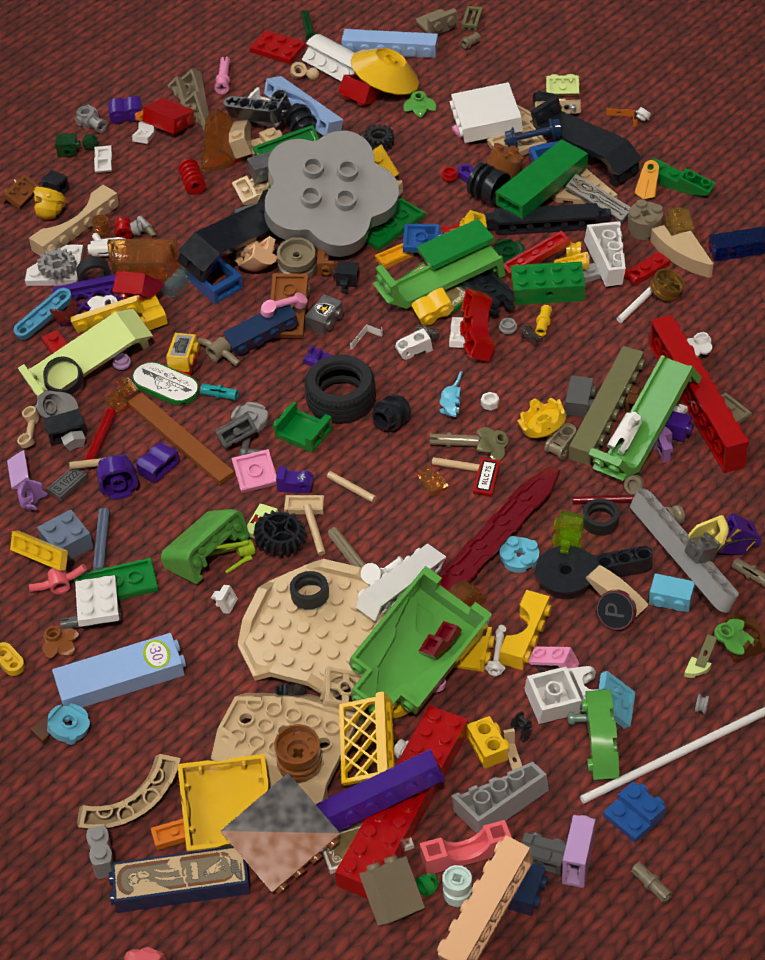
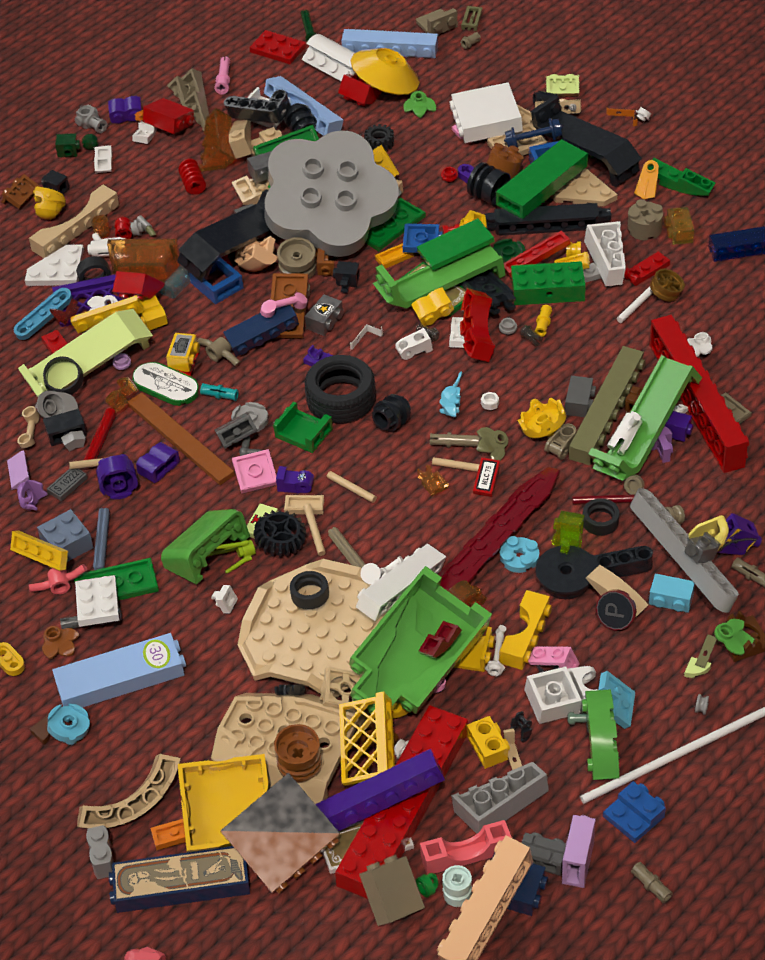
(57, 263): light grey gear -> none
(312, 73): tan plate -> none
(593, 194): light grey tile -> none
(682, 250): tan slope -> none

